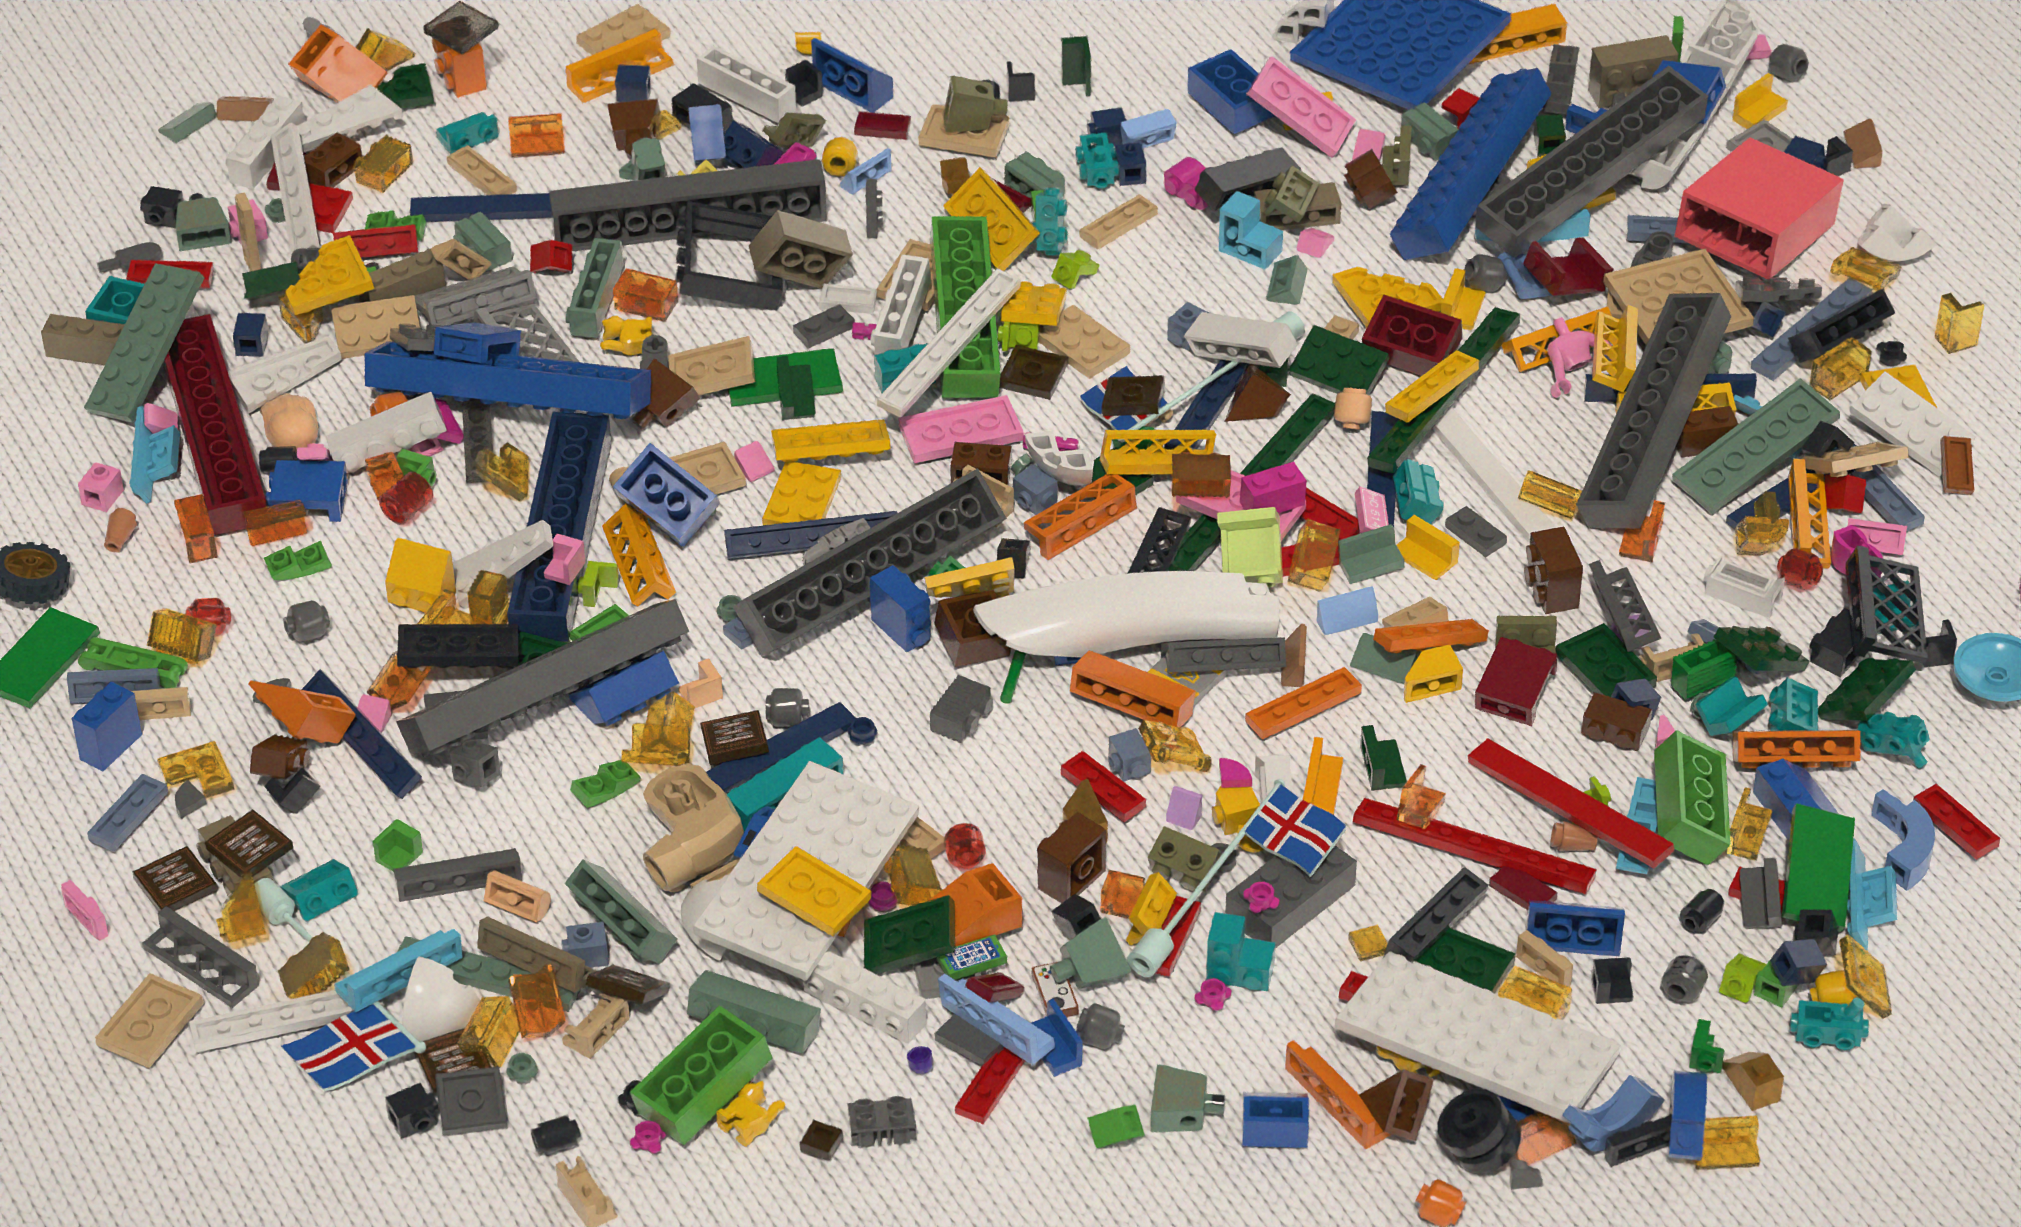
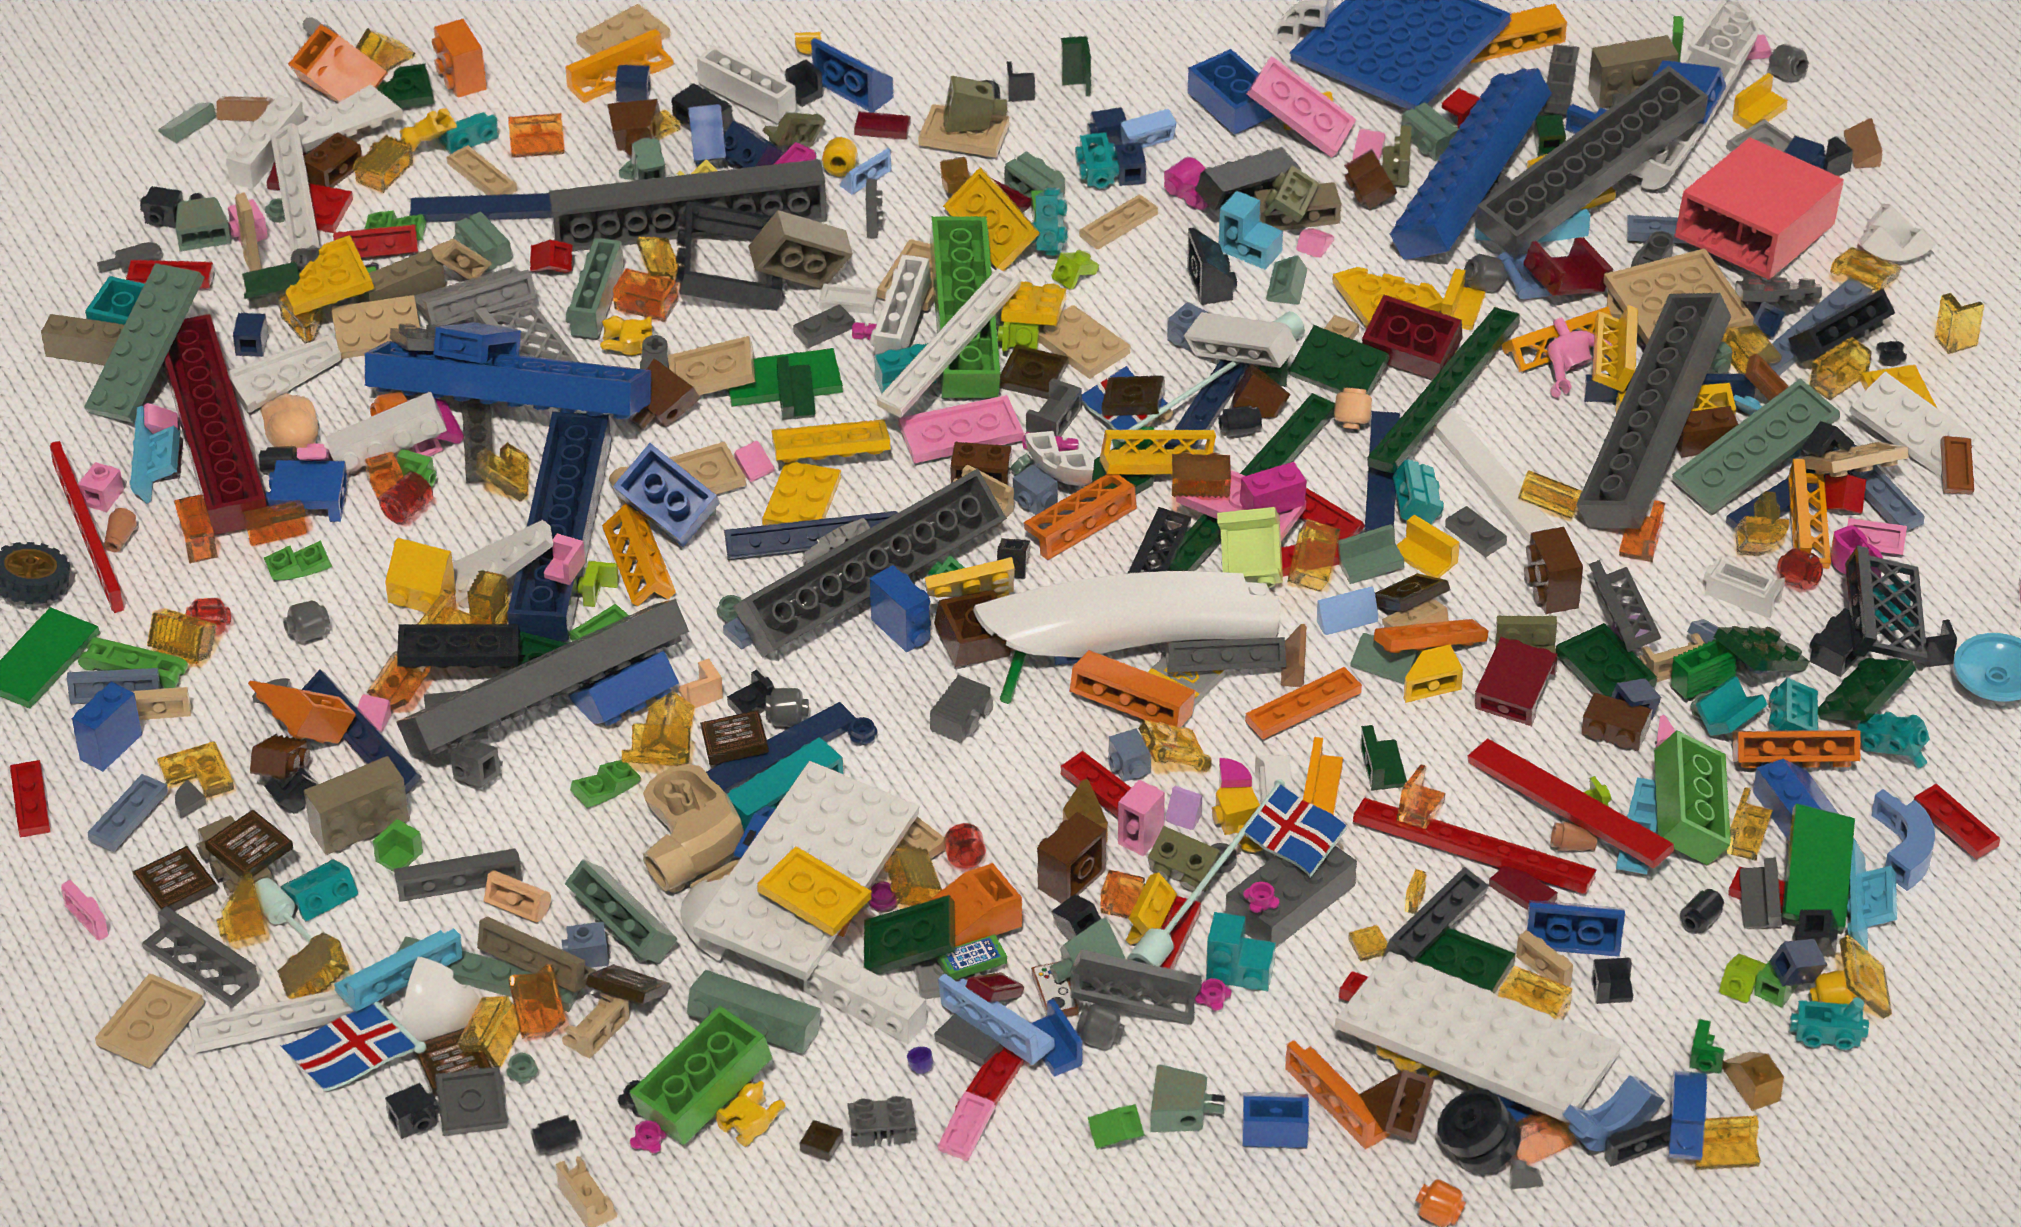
(29, 798): none -> red tile
(86, 527): none -> red tile
(356, 805): none -> dark tan brick
(428, 128): none -> yellow animal
(460, 27): clear smoke plate -> none
(658, 256): none -> clear yellow panel
(752, 696): none -> black bracket
(966, 1126): none -> bright pink plate
(1058, 411): none -> dark grey panel
(1134, 980): none -> dark grey fence
(1140, 817): none -> bright pink brick
(1209, 269): none -> black slope
(1240, 420): none -> black brick
(1370, 509): bright pink tile -> none
(1411, 592): none -> dark brown tile
(1415, 891): none -> clear yellow tile
(1431, 386): yellow plate -> none
(1684, 978): dark grey head -> none
(1746, 342): none -> clear yellow panel
(1764, 377): none -> dark orange tile

